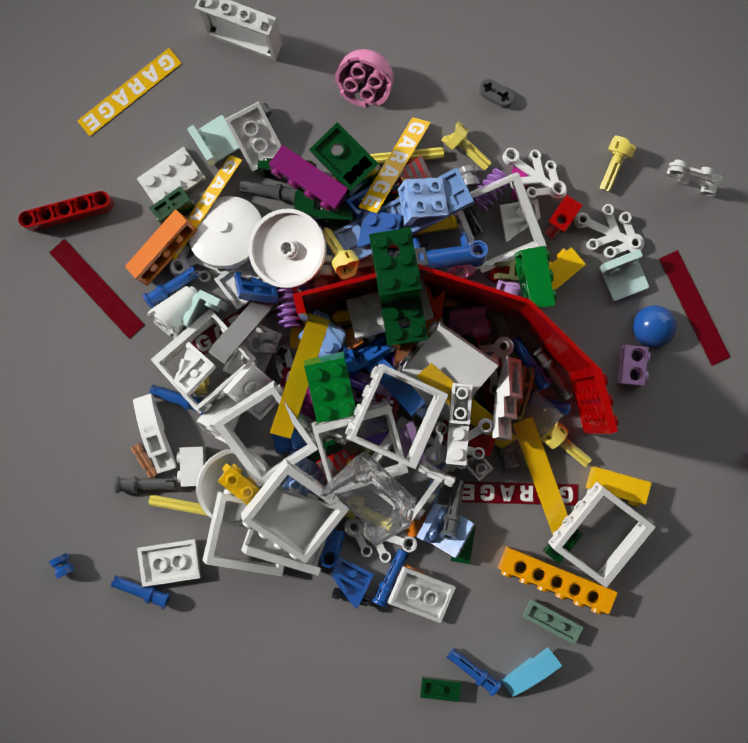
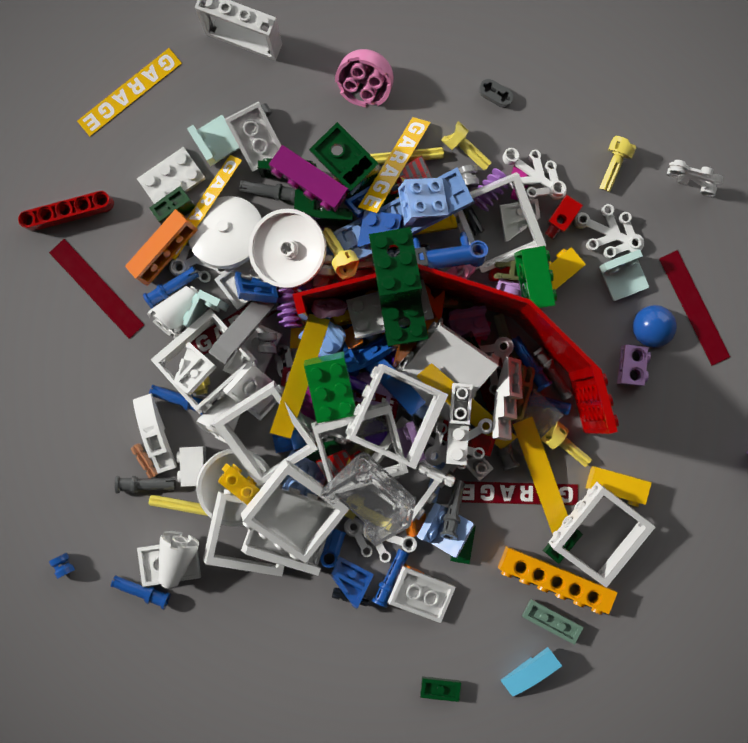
(174, 557): none -> white cone
(328, 307): none -> plate
(480, 676): blue pin -> none

